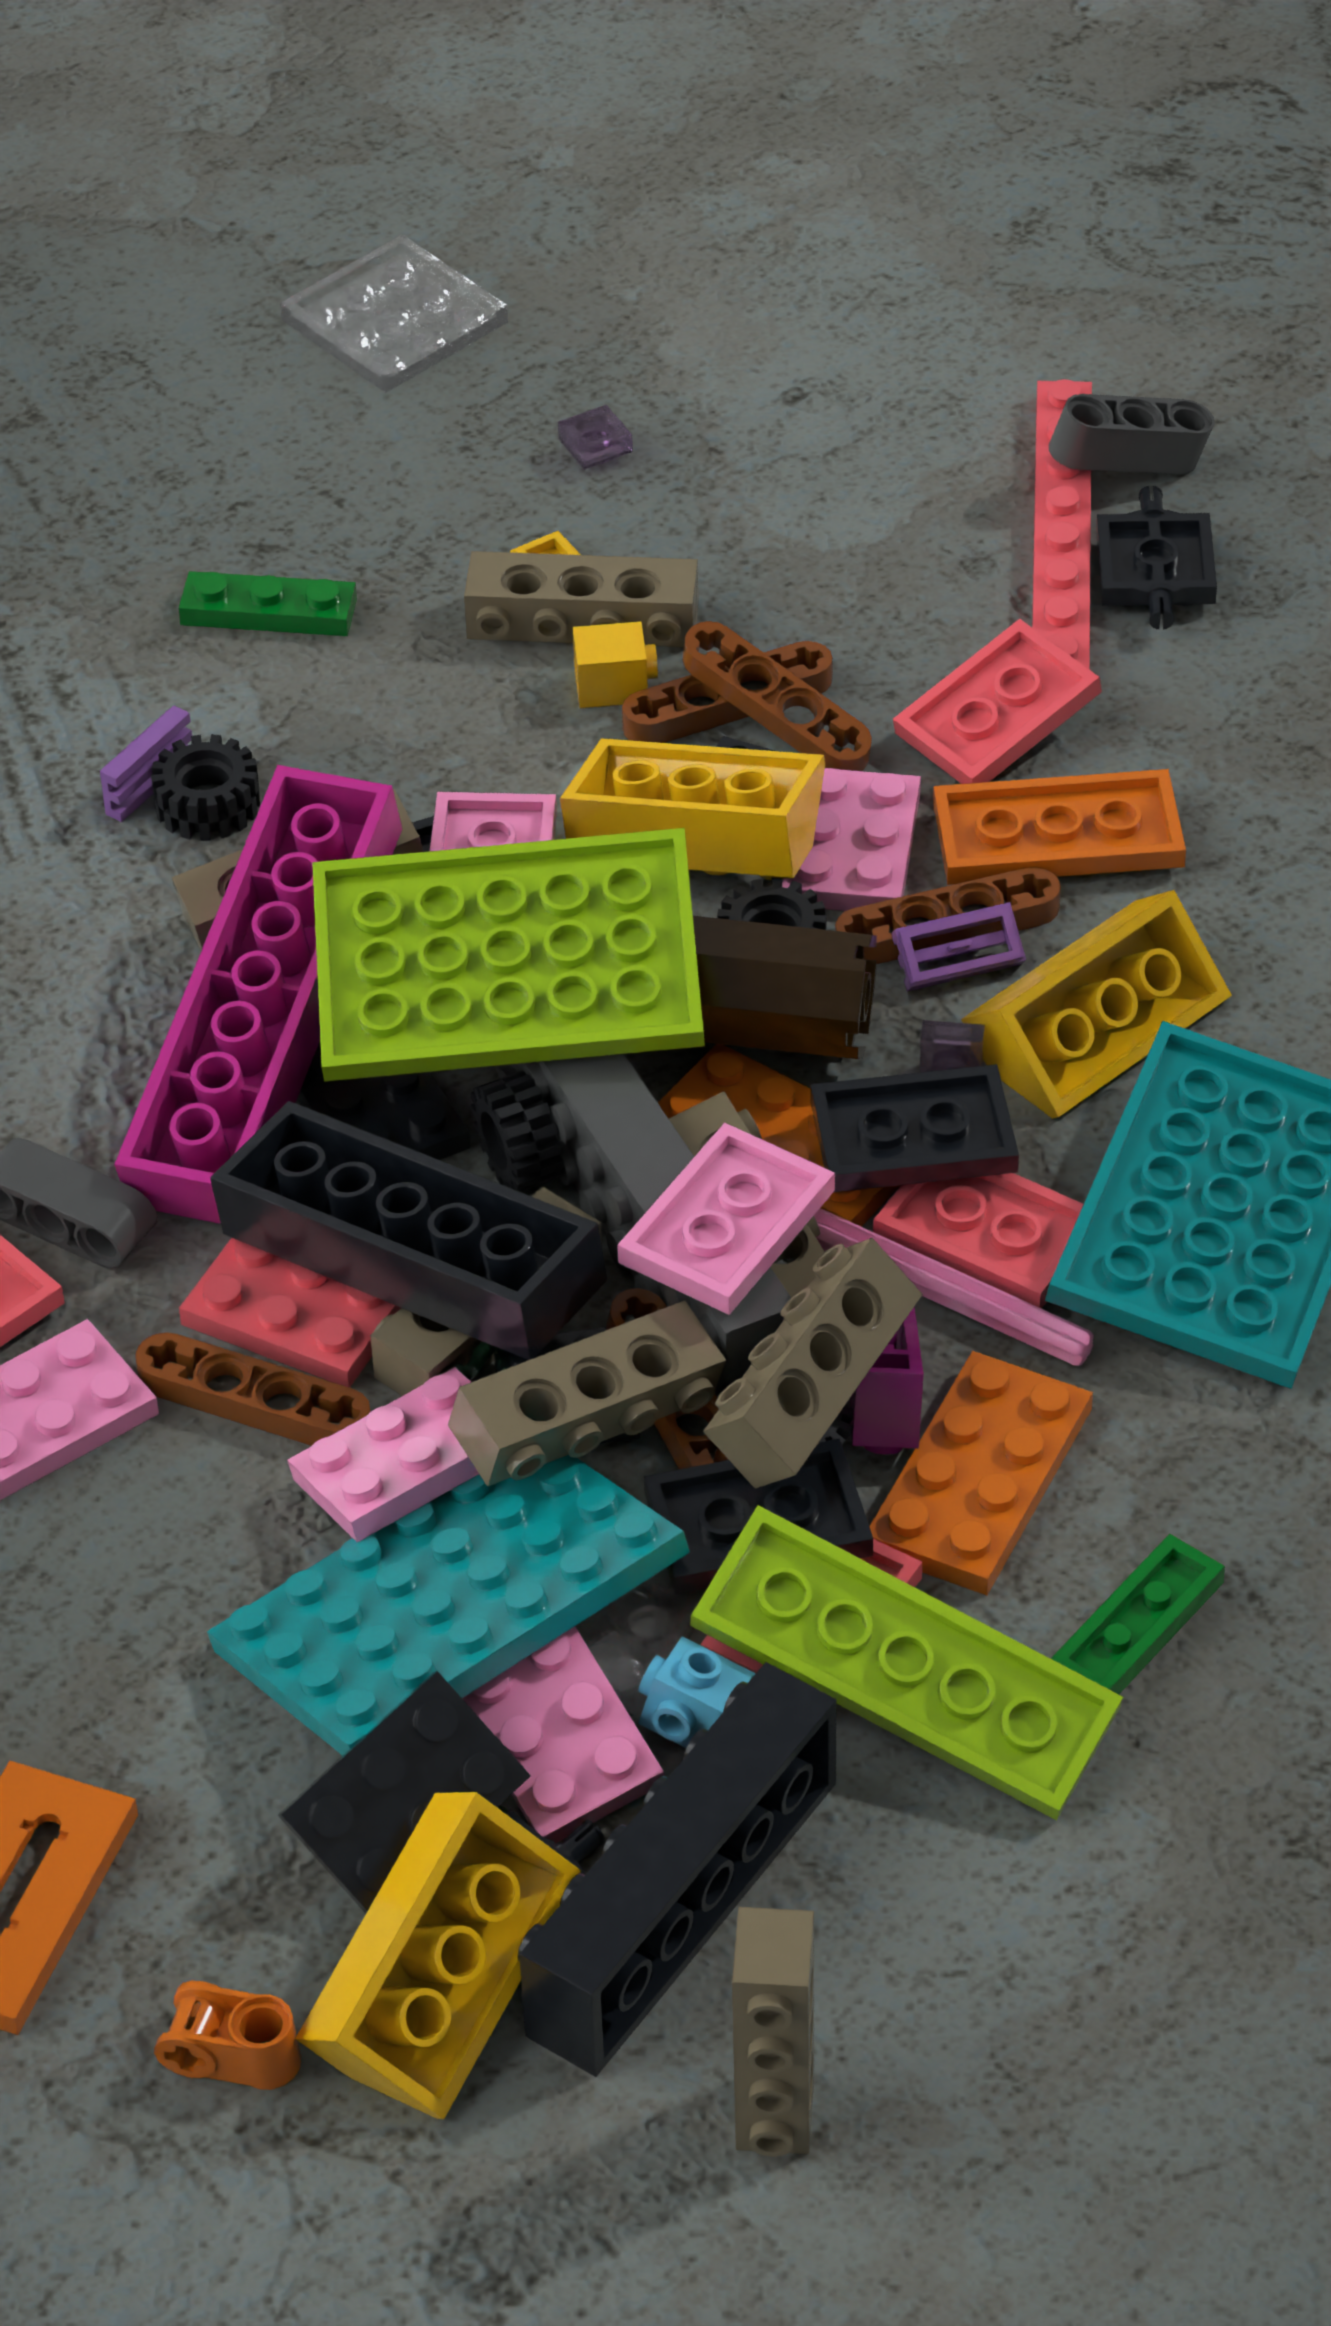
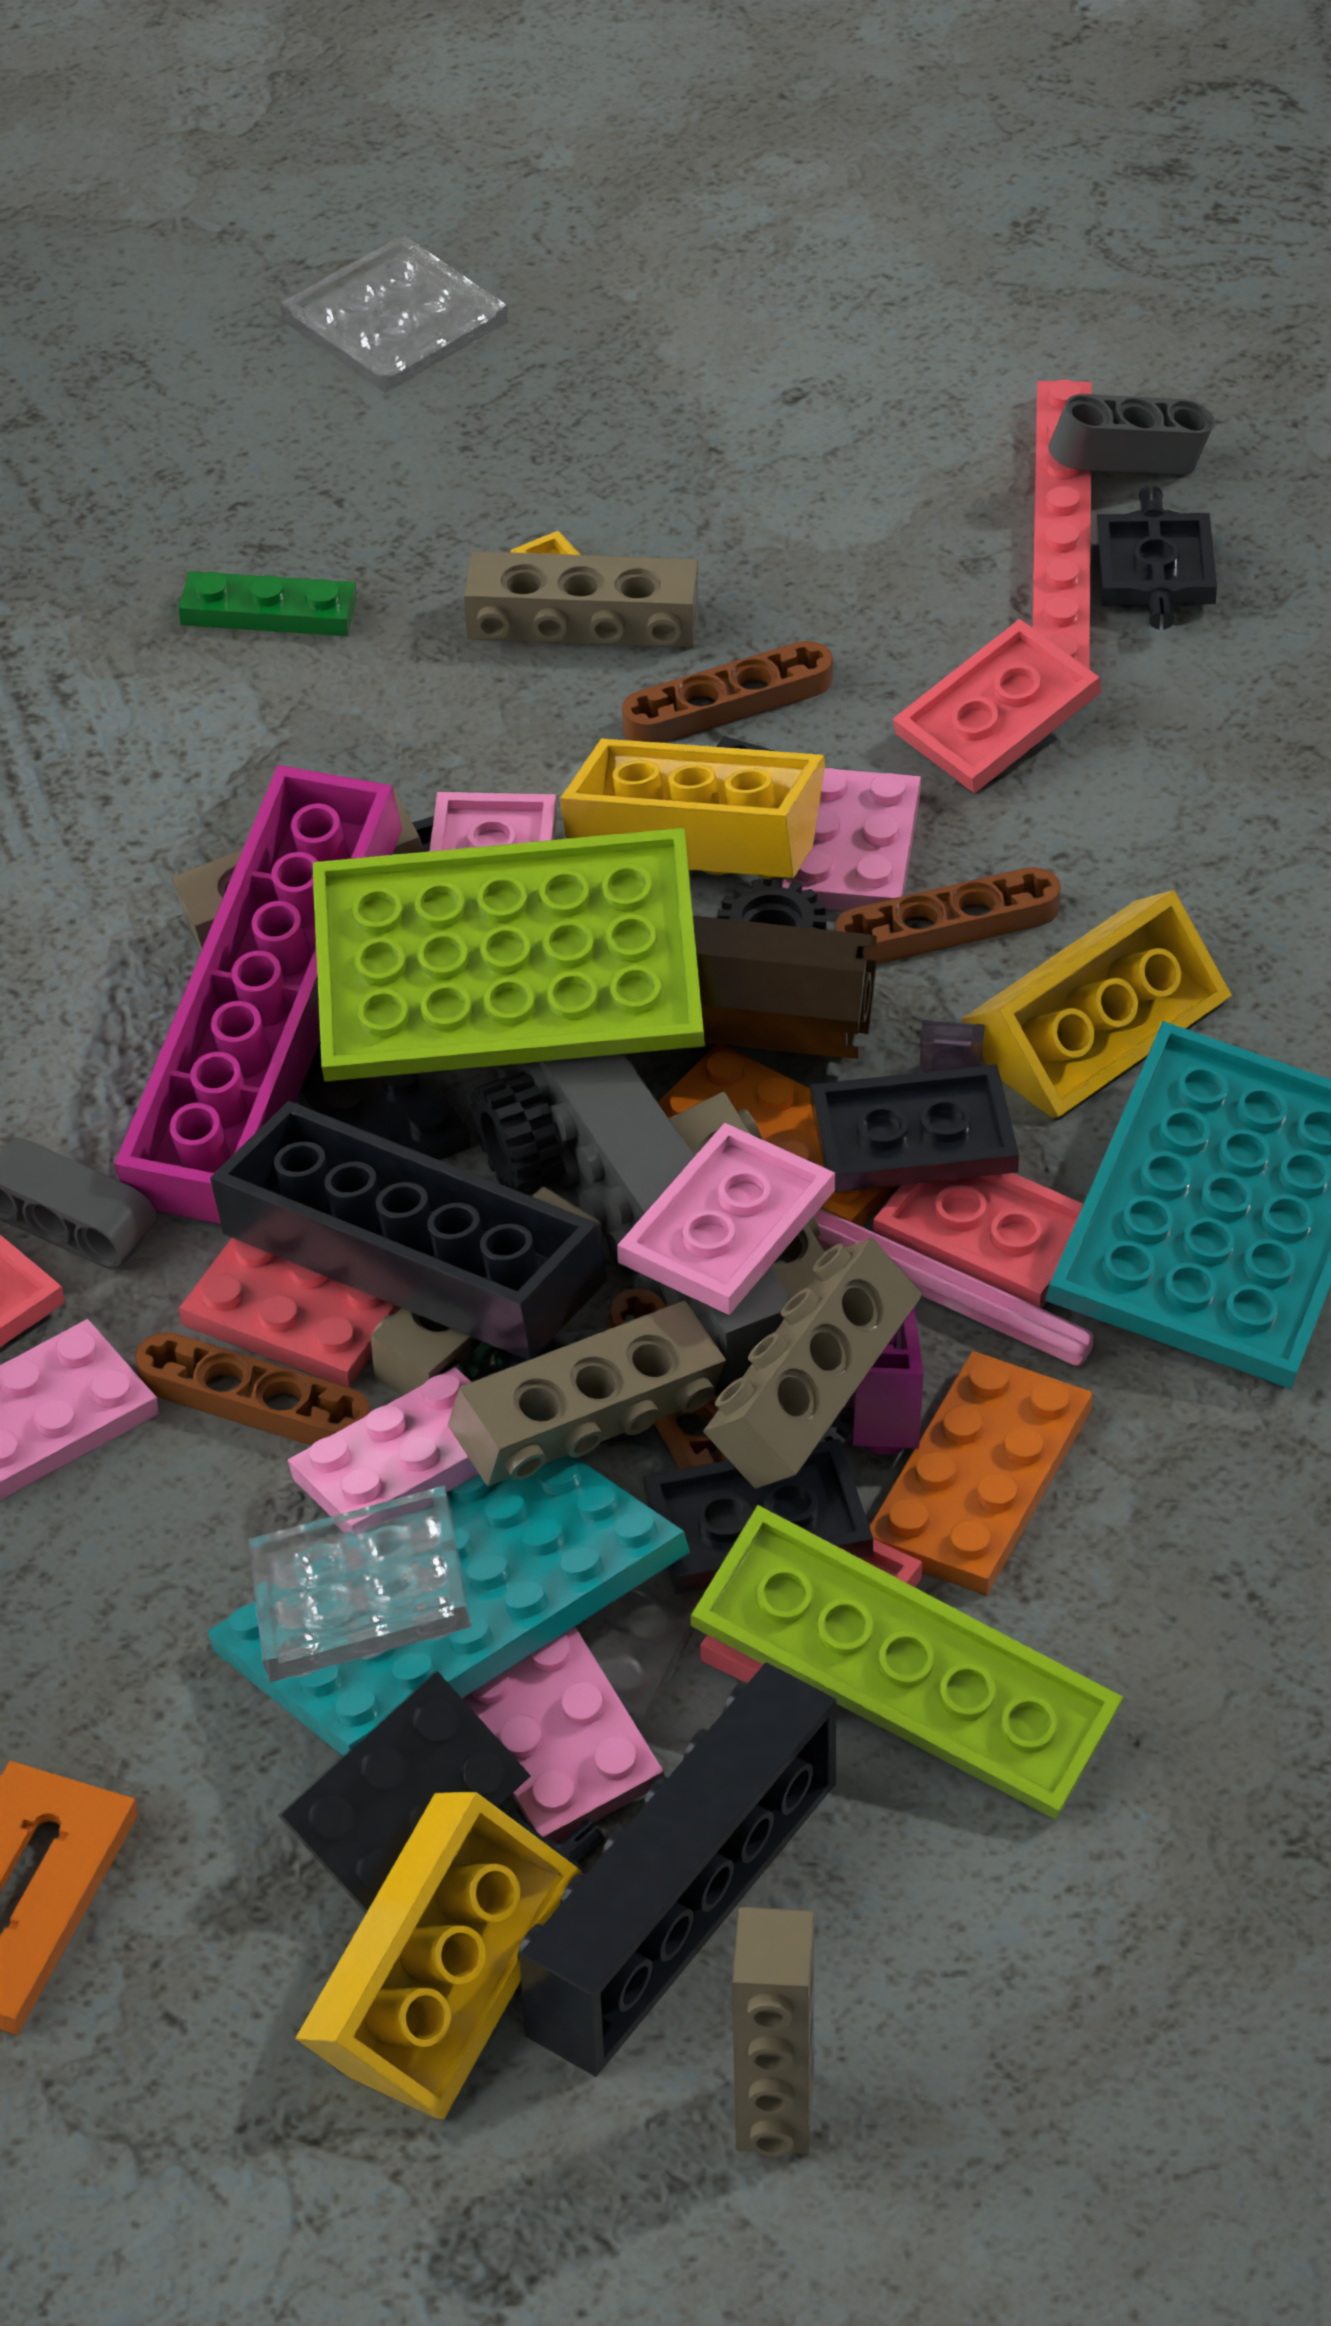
(128, 776): medium lavender tile -> none
(205, 765): black tyre -> none
(227, 2037): orange piece -> none
(358, 1584): none -> clear plate
(595, 436): clear purple plate -> none
(611, 663): yellow brick -> none
(687, 1690): medium azure brick -> none
(784, 692): dark orange beam -> none
(910, 959): medium lavender tile -> none
(1060, 825): orange plate -> none
(1142, 1614): green plate -> none

